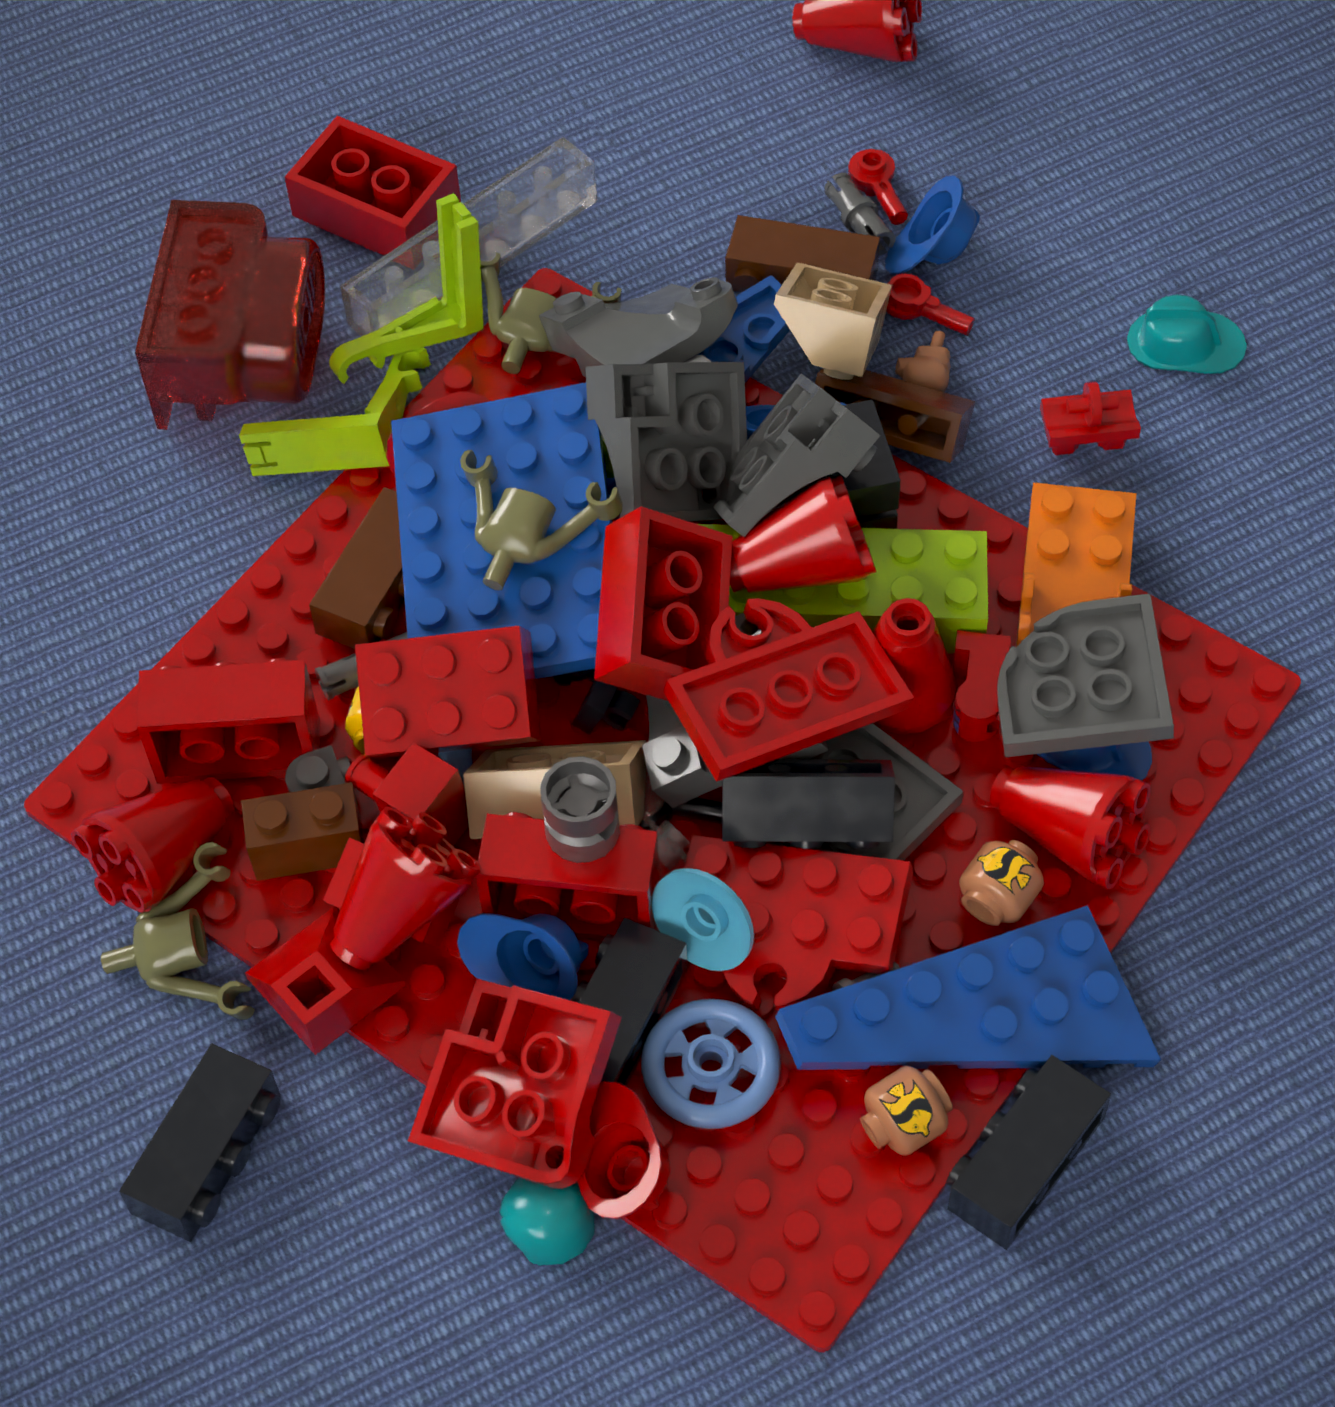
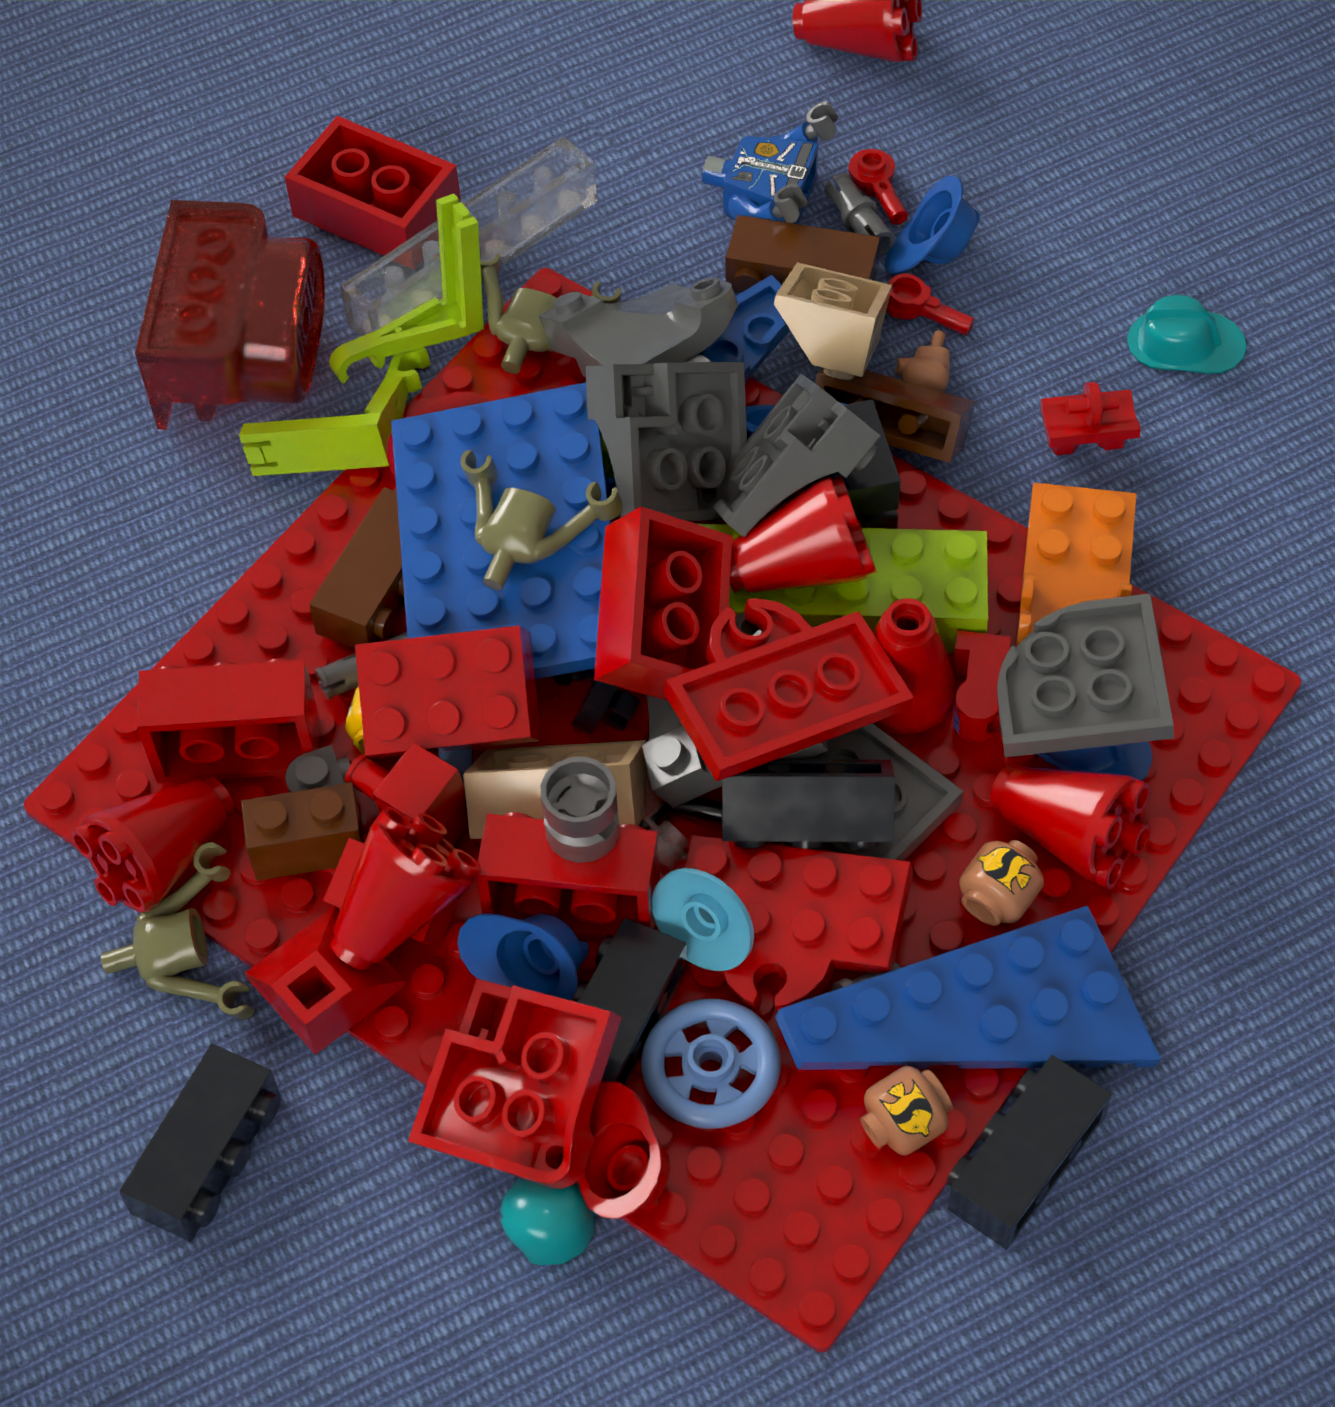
(774, 173): none -> torso

